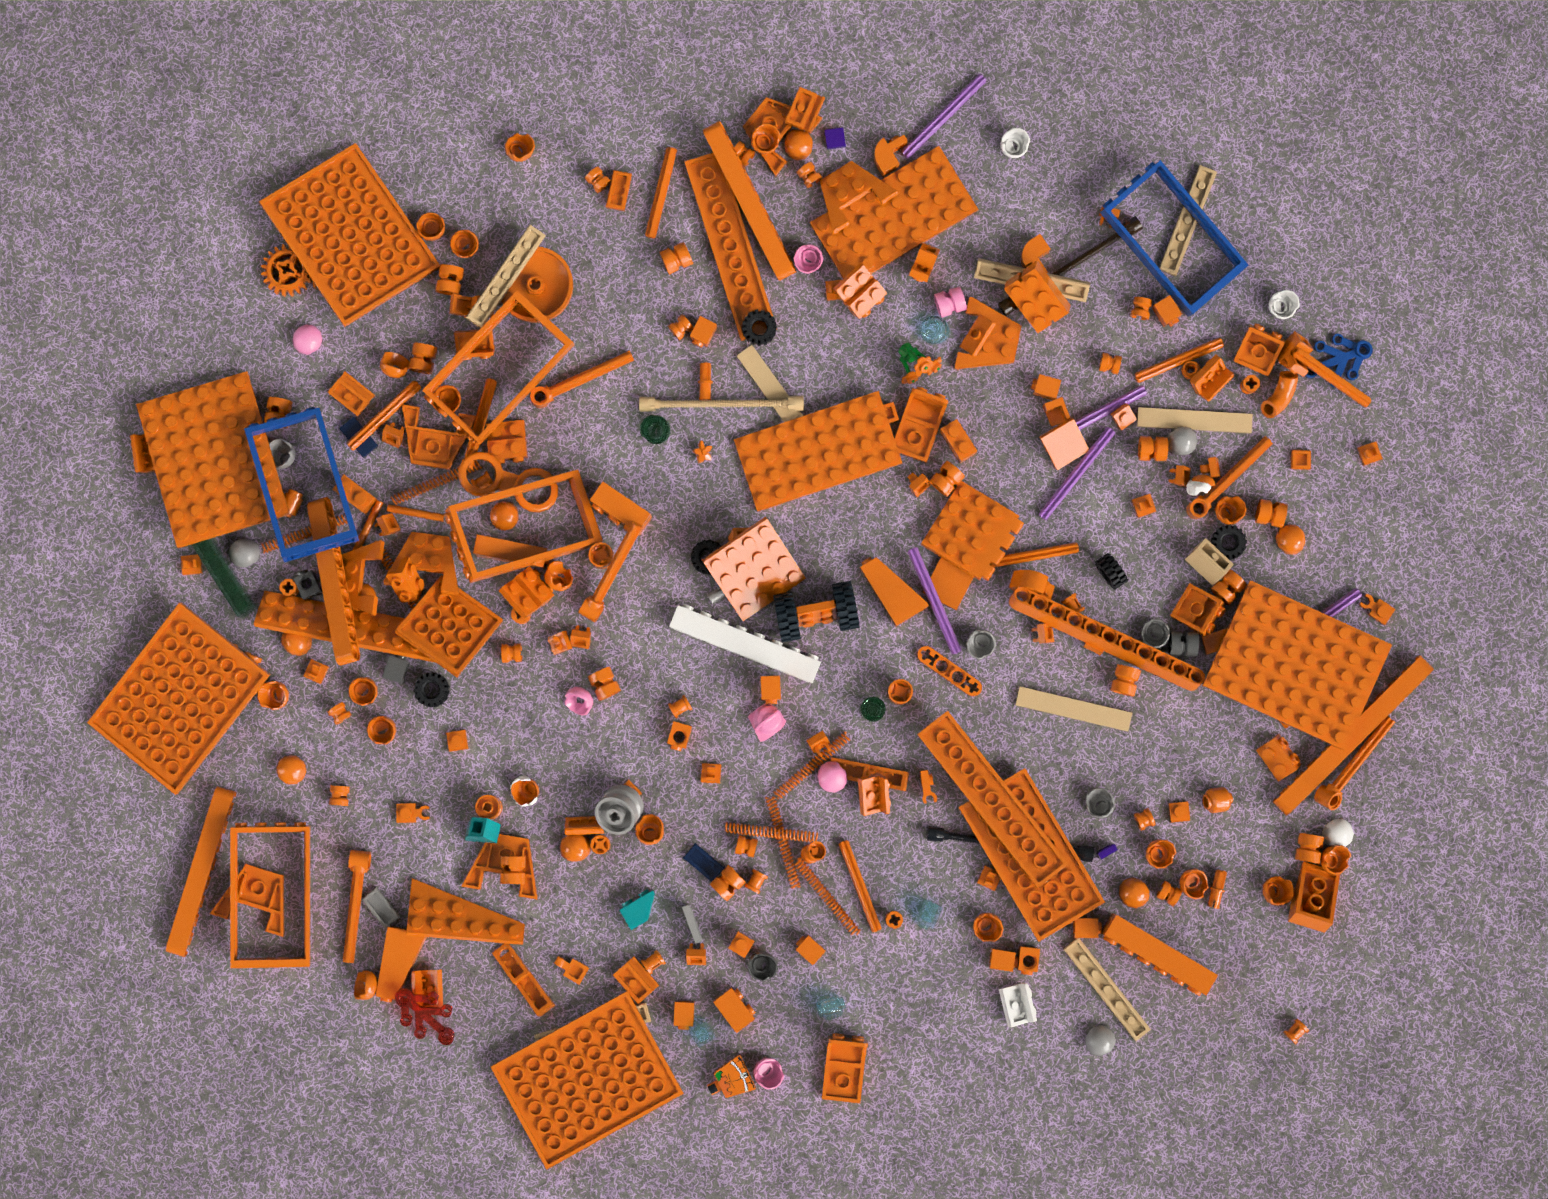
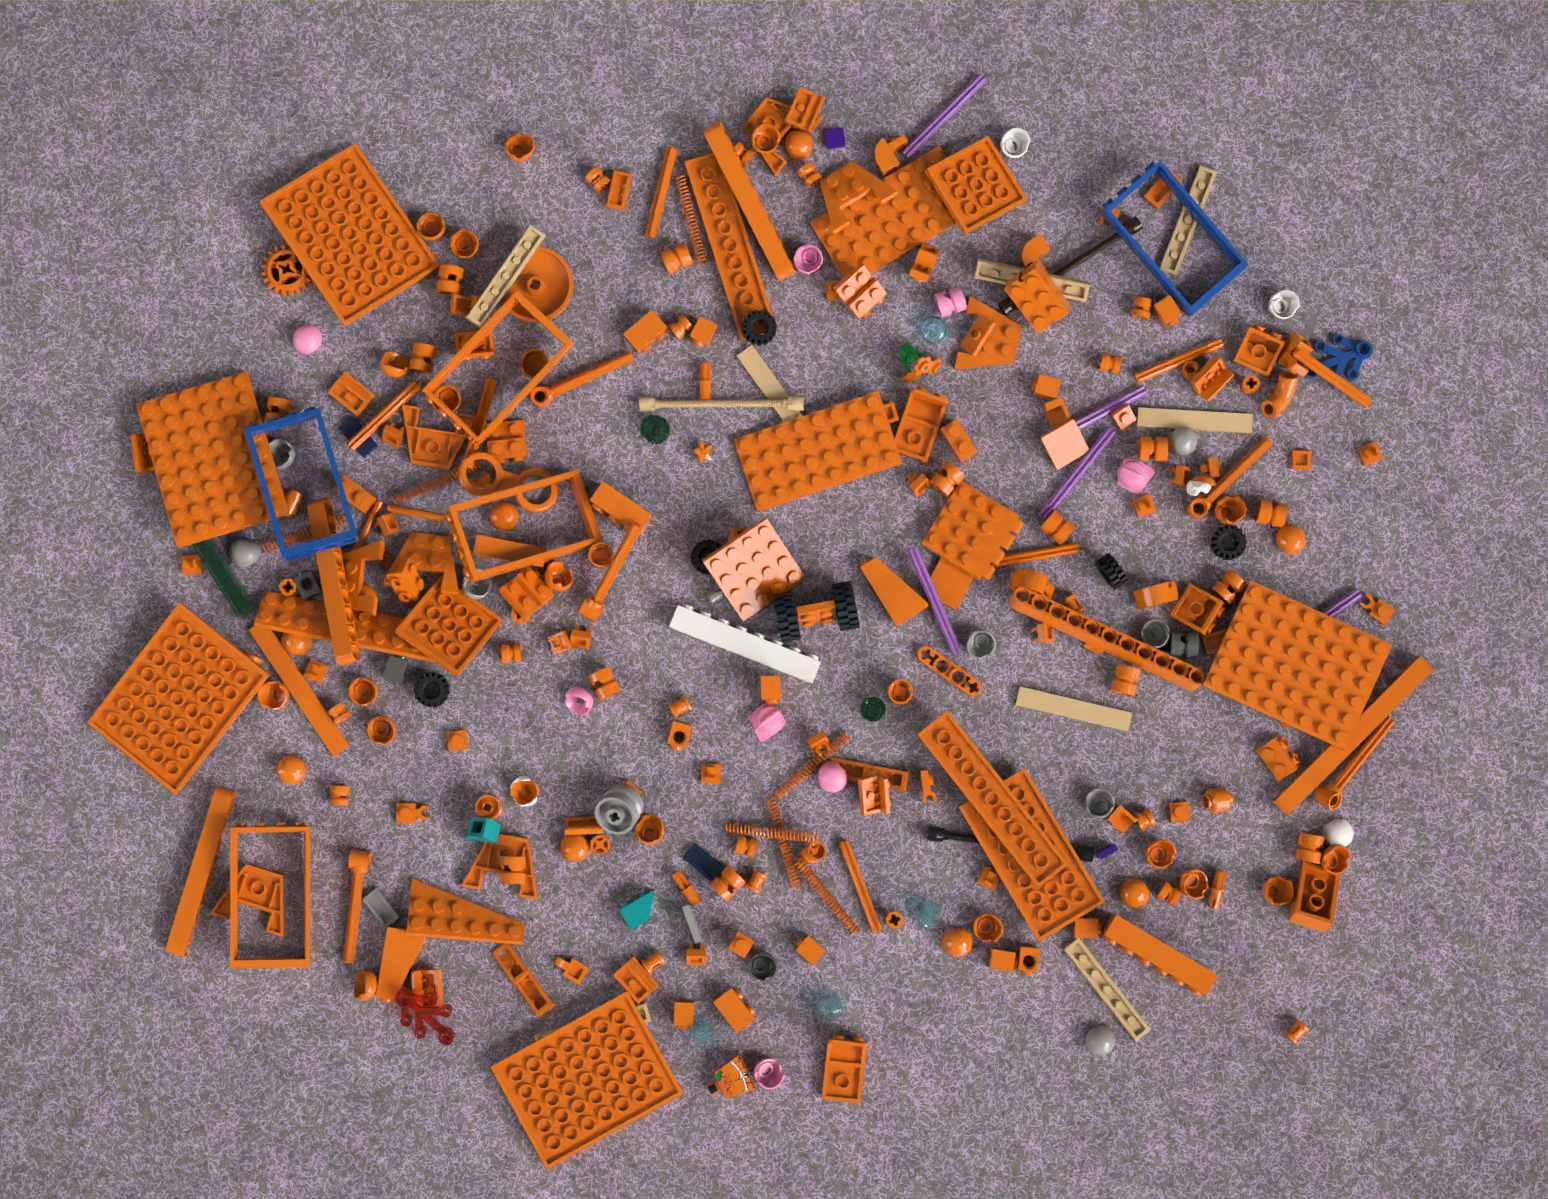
(300, 690): none -> orange tile
(474, 590): none -> light grey hair
(533, 362): none -> orange hair
(645, 332): none -> orange brick
(686, 888): none -> orange axle
(696, 253): none -> orange piece
(957, 942): none -> orange hair
(976, 185): none -> orange plate
(1018, 1004): white bracket -> none
(1057, 527): none -> orange wheel
(1121, 819): none -> orange panel
(1134, 475): none -> bright pink piece
(1156, 595): none -> orange brick
(1159, 192): none -> orange tile
(1209, 561): tan brick -> none

